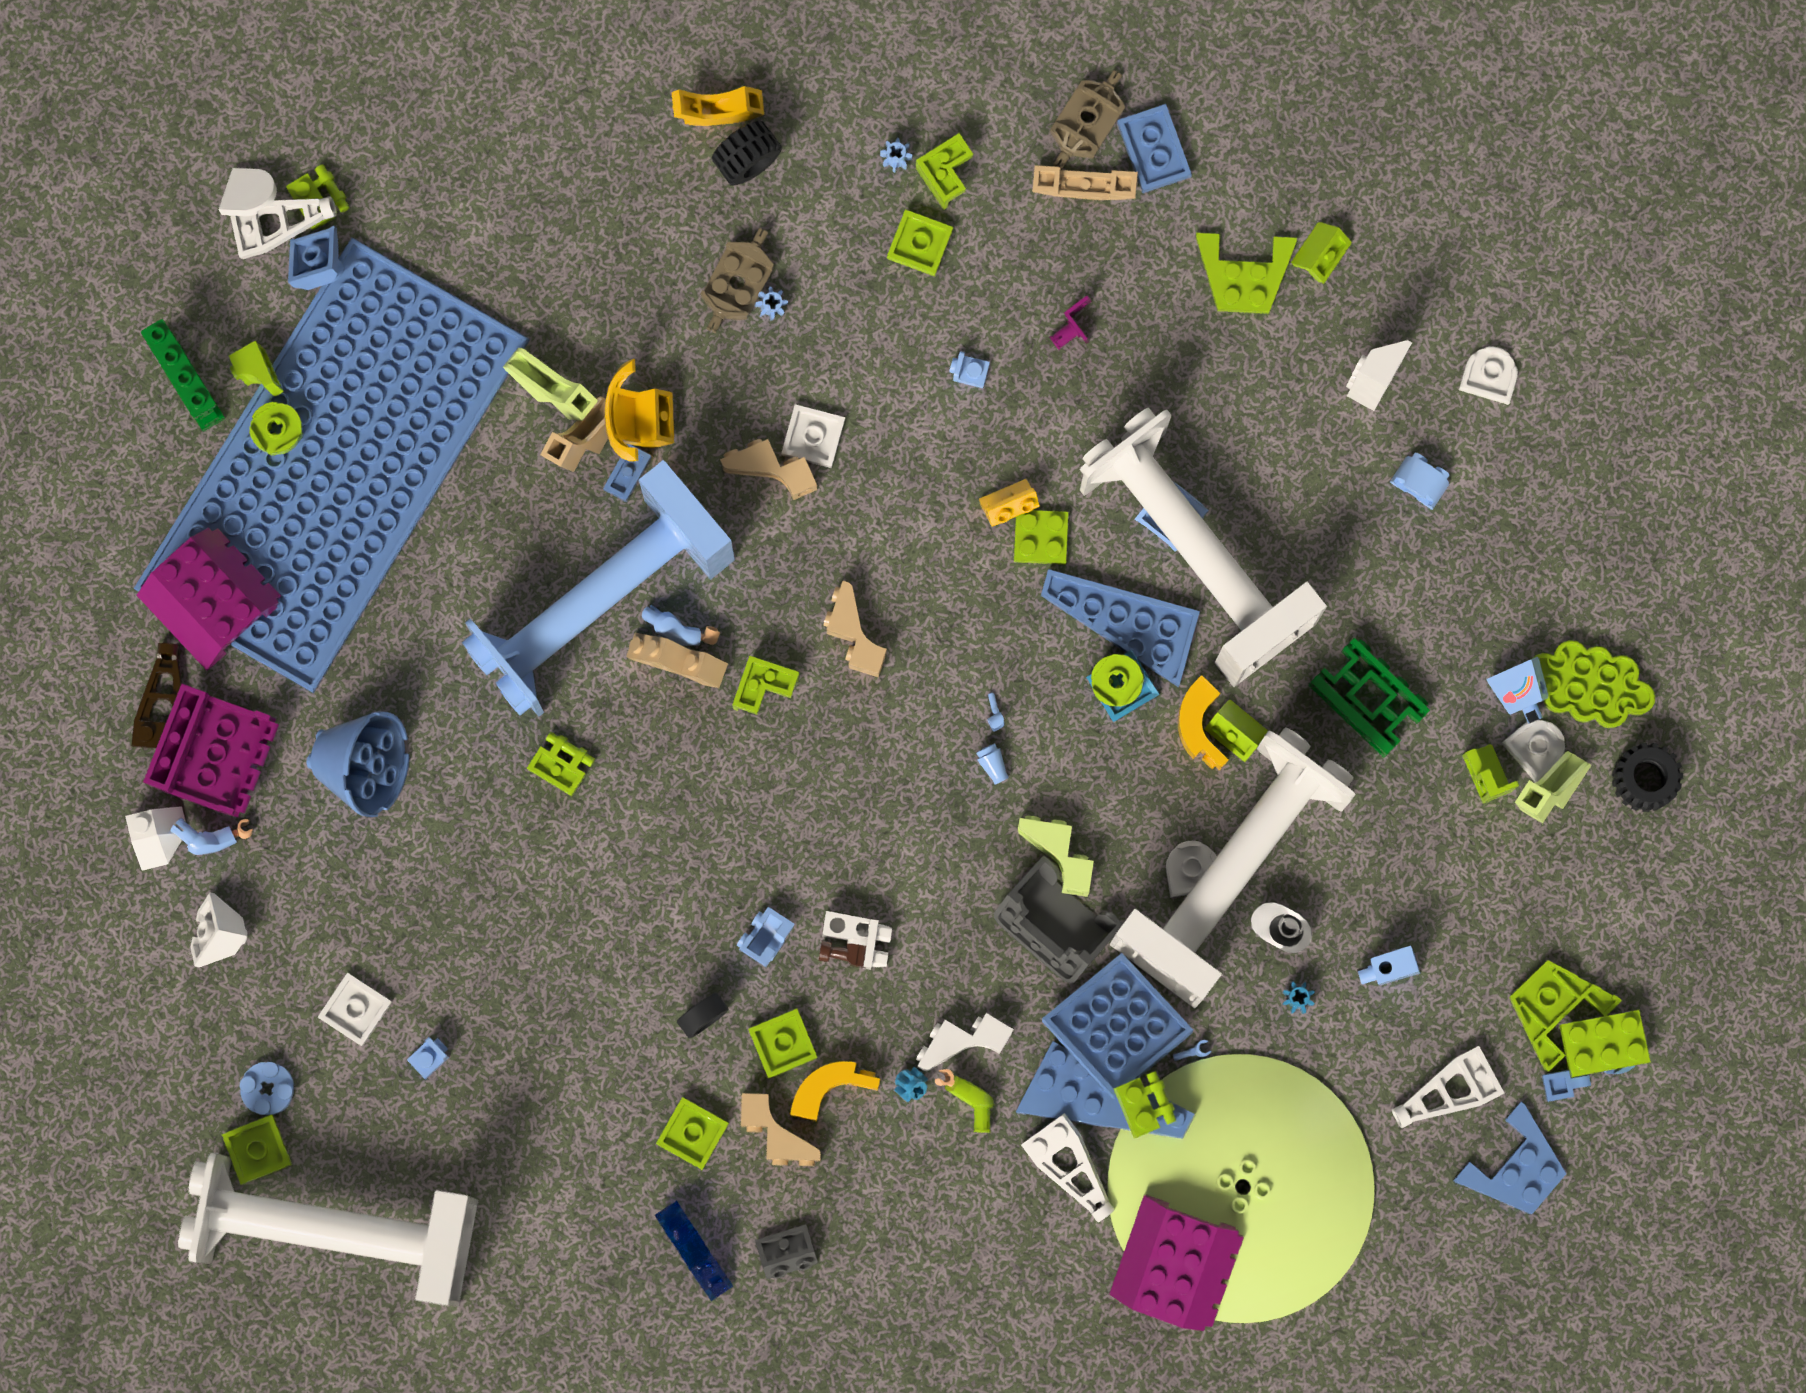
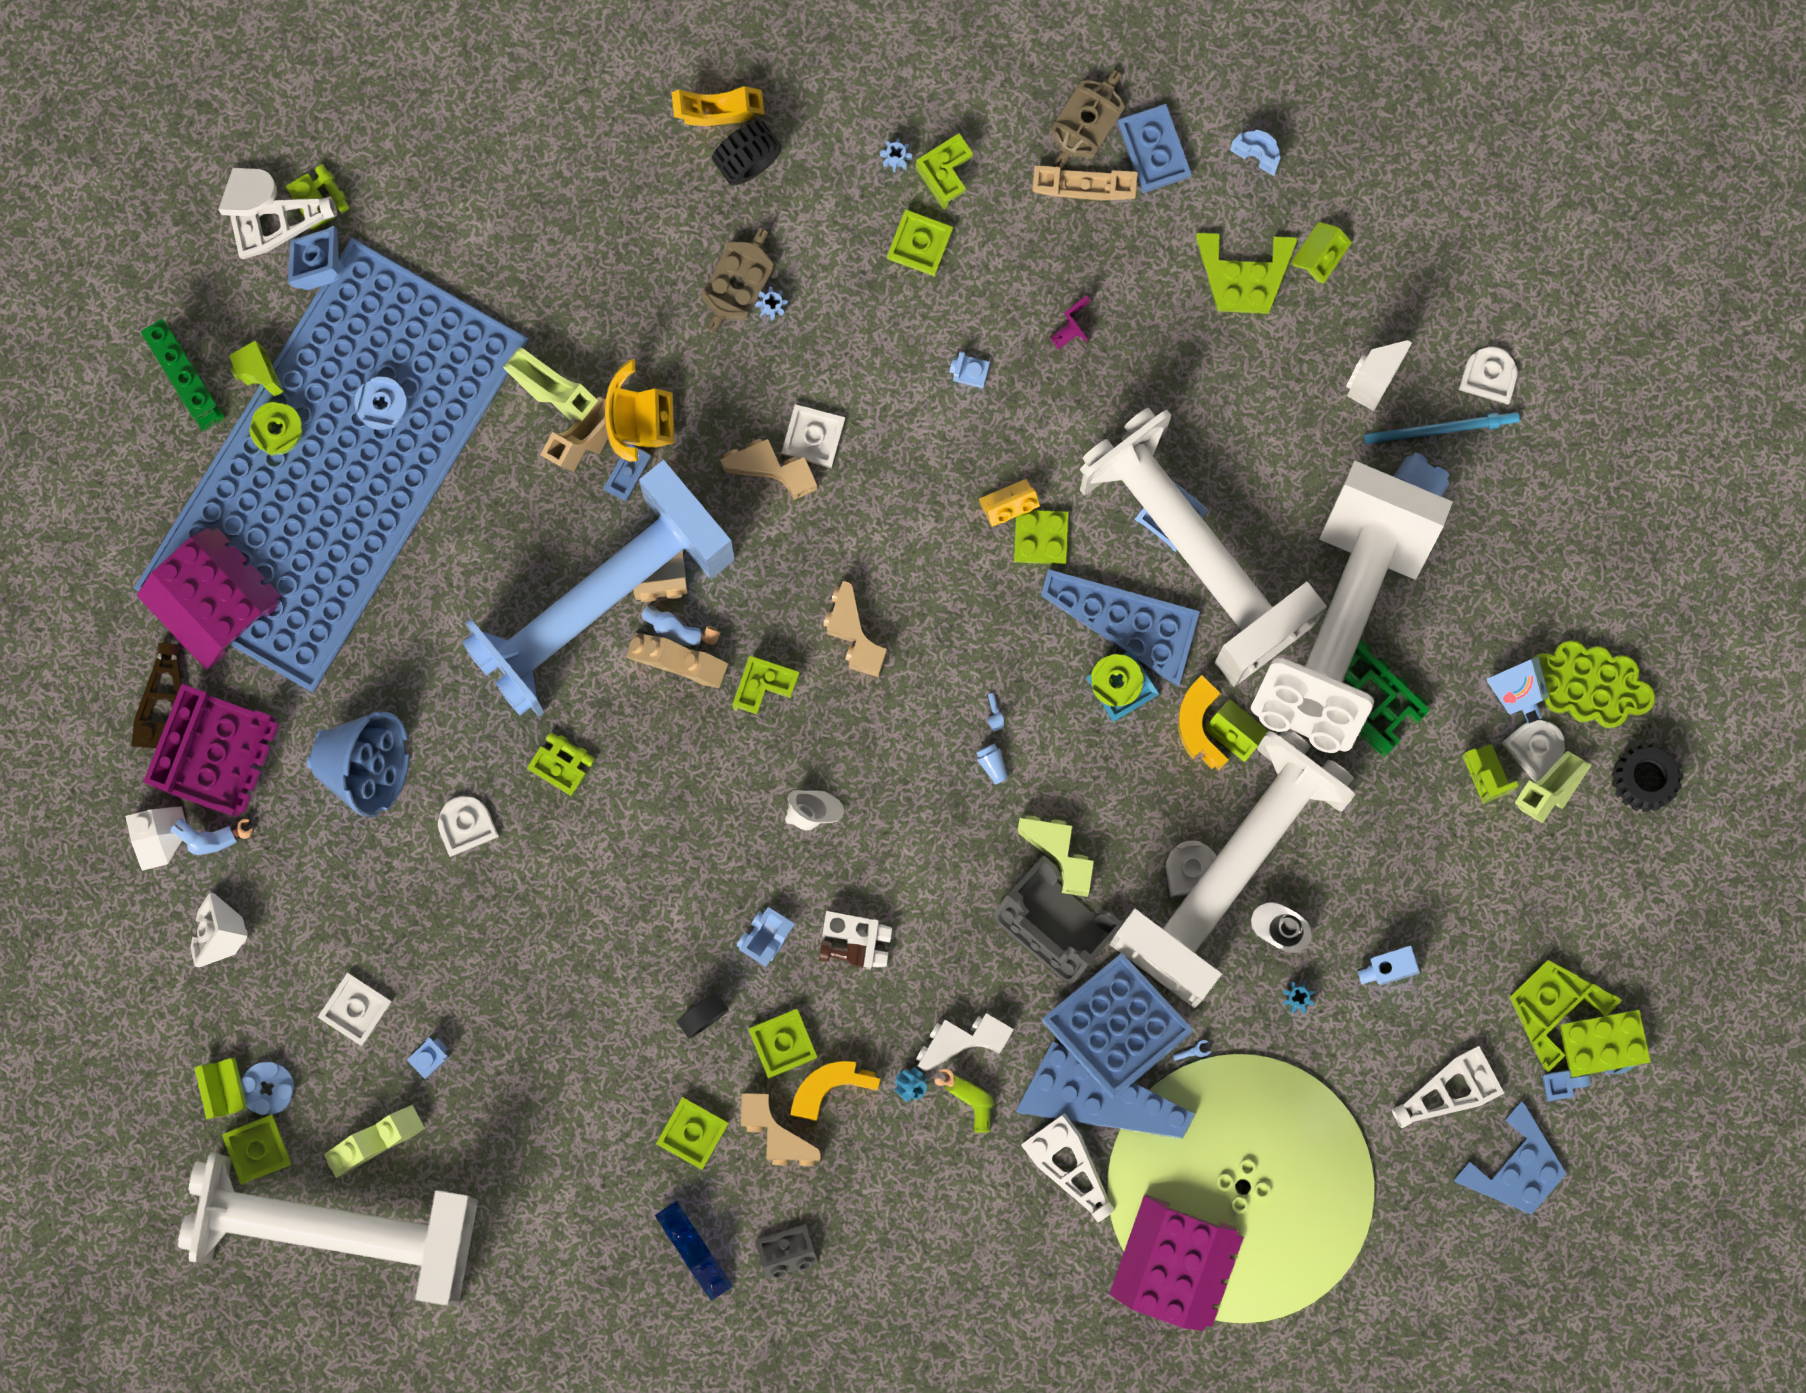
(220, 1088): none -> lime panel
(372, 391): none -> light blue plate
(373, 1140): none -> yellowish green arch
(465, 824): none -> white tile
(666, 581): none -> tan bracket
(812, 808): none -> white piece
(1137, 1107): lime plate -> none
(1260, 146): none -> light blue cylinder
(1383, 528): none -> white piece
(1491, 421): none -> dark azure bar

